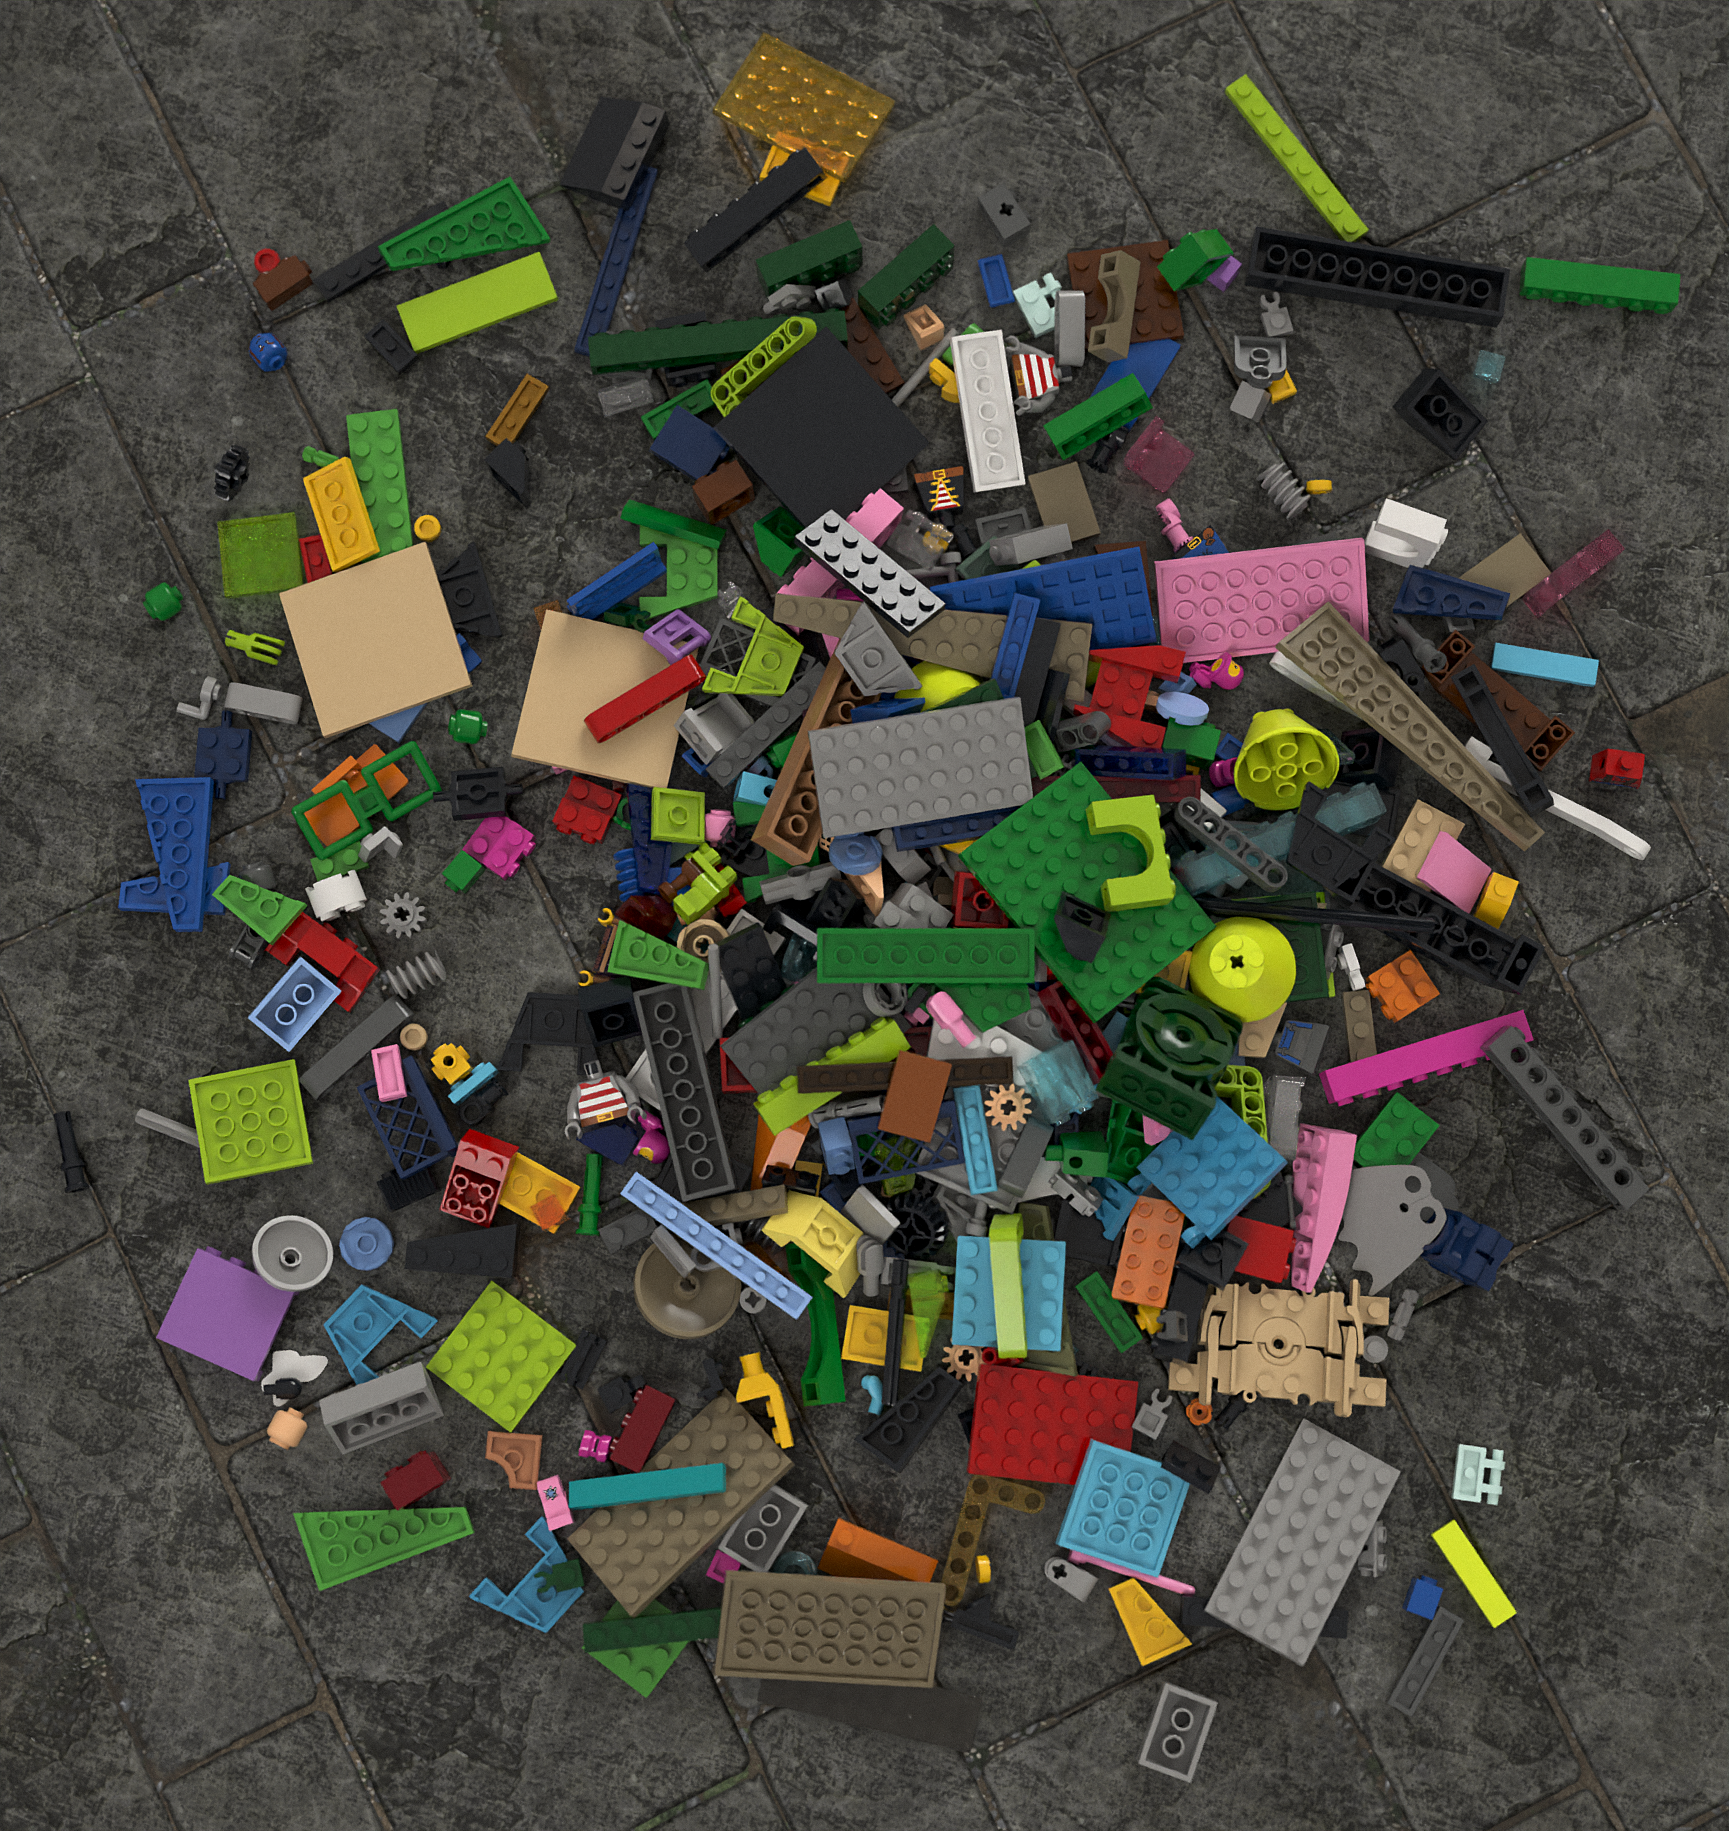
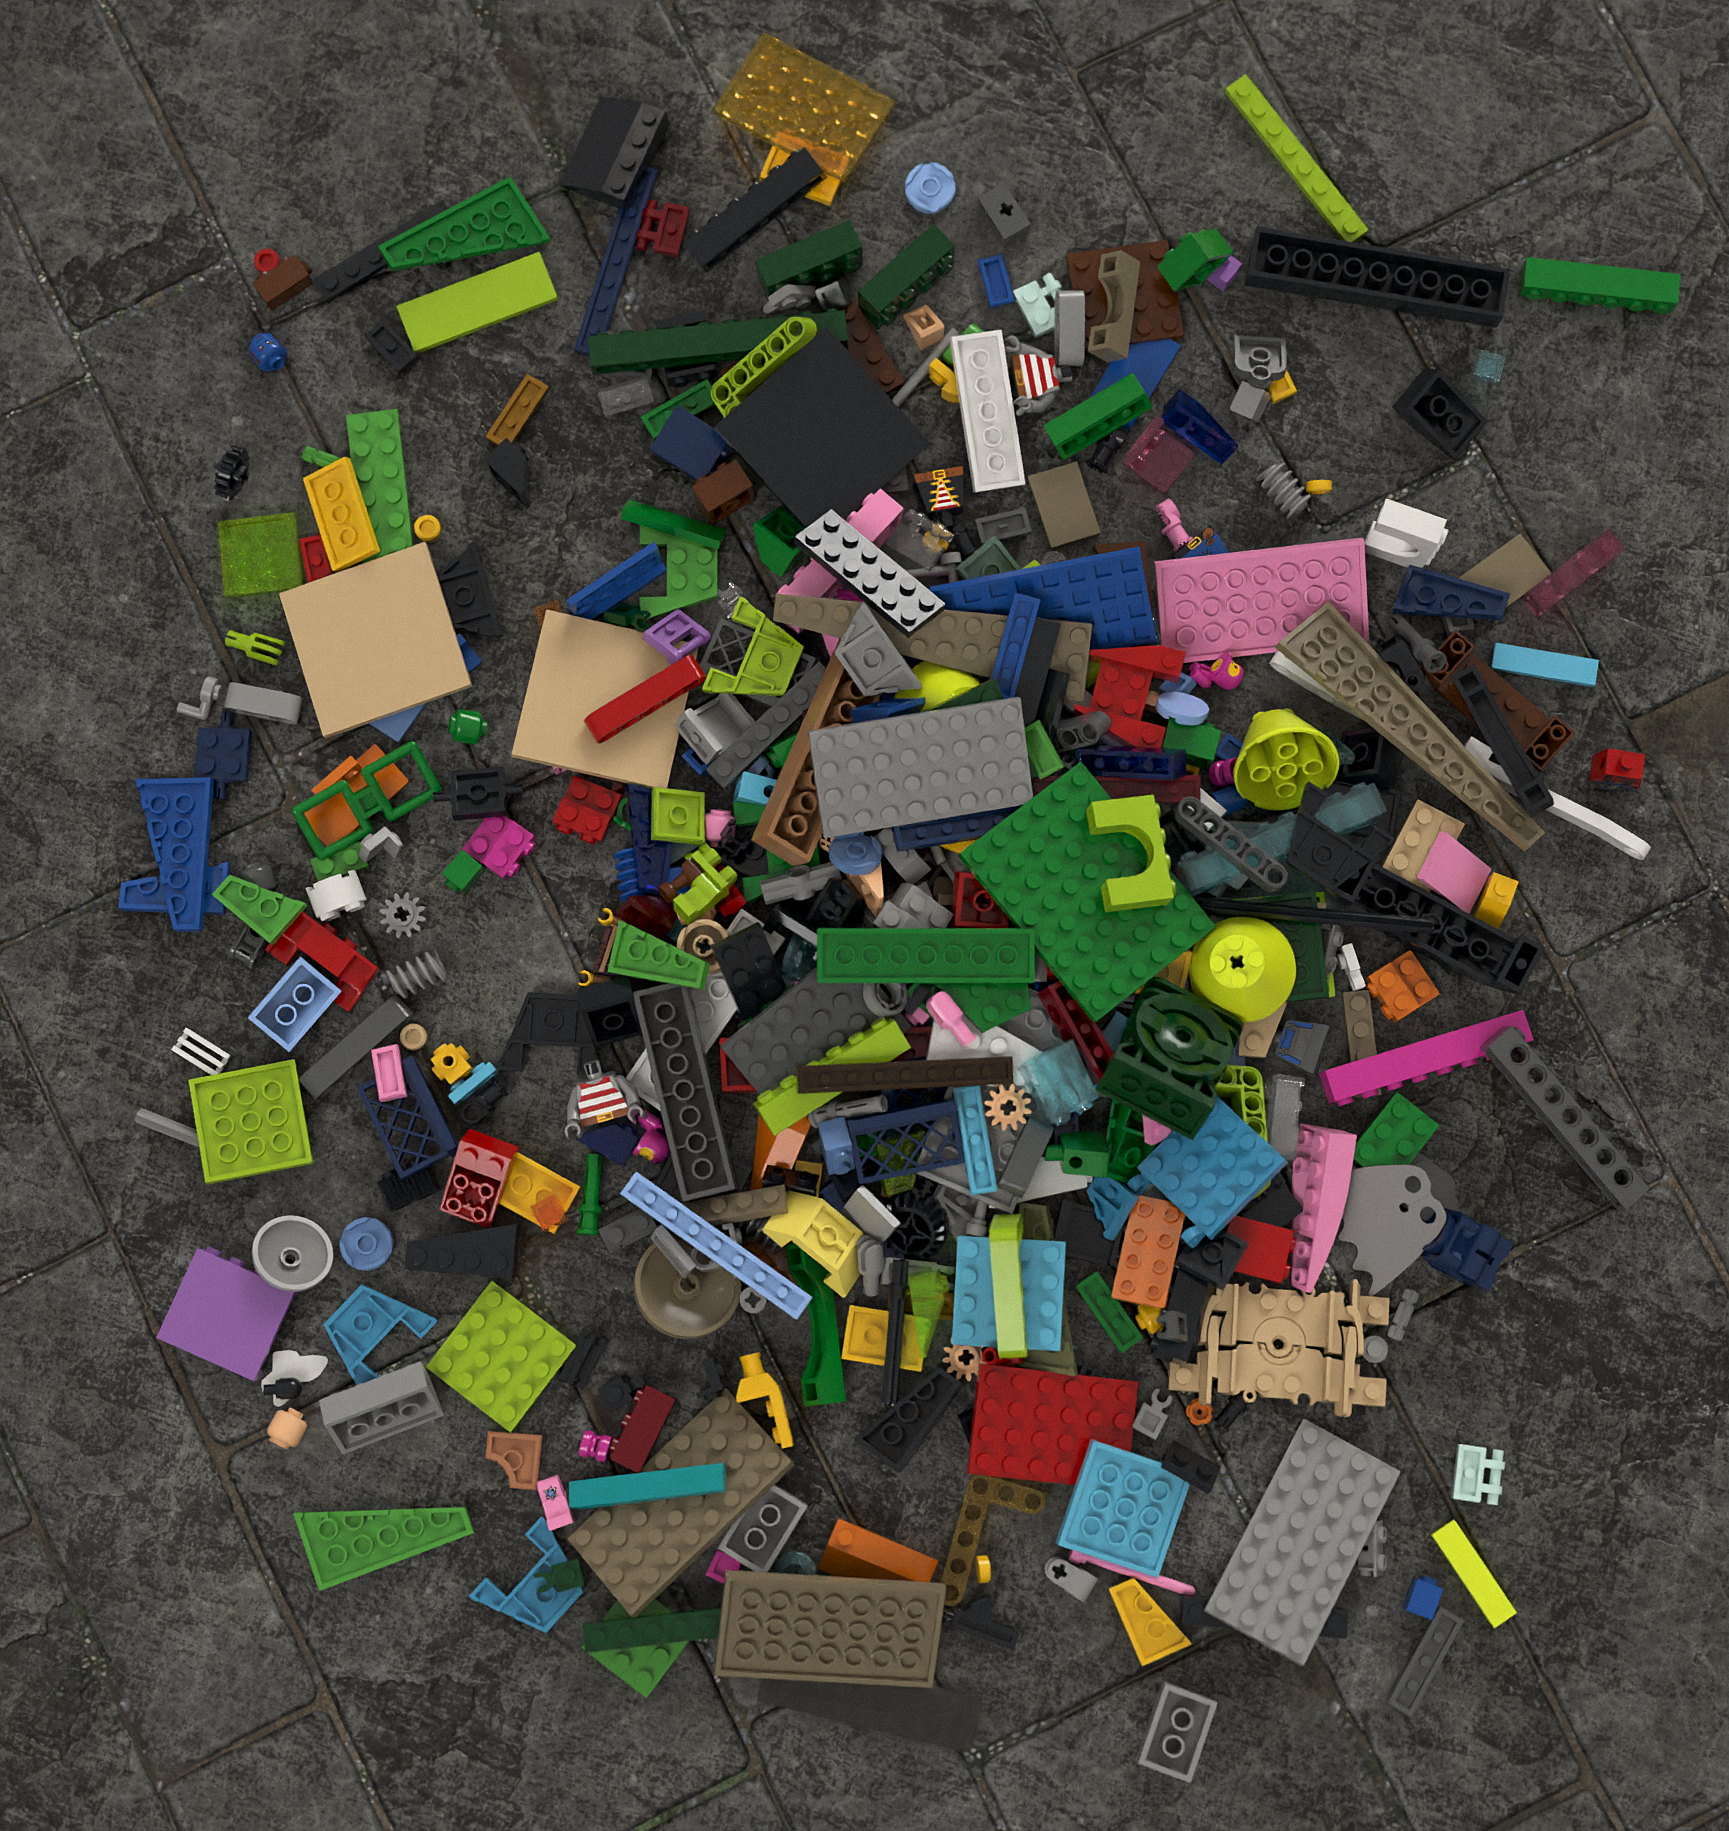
(71, 1165): black pin -> none
(163, 601): green head -> none
(183, 1041): none -> white tile
(415, 1480): dark red brick -> none
(670, 230): none -> dark red plate
(715, 991): light grey bar -> none
(875, 1388): medium azure arm -> none
(914, 1096): dark orange tile -> none
(930, 188): none -> light blue tile
(1030, 544): light grey brick -> none
(1081, 926): black slope -> none
(1085, 1198): light grey hinge -> none
(1197, 426): none -> clear blue slope
(1275, 320): light grey plate -> none
(1288, 1180): dark grey hinge -> none

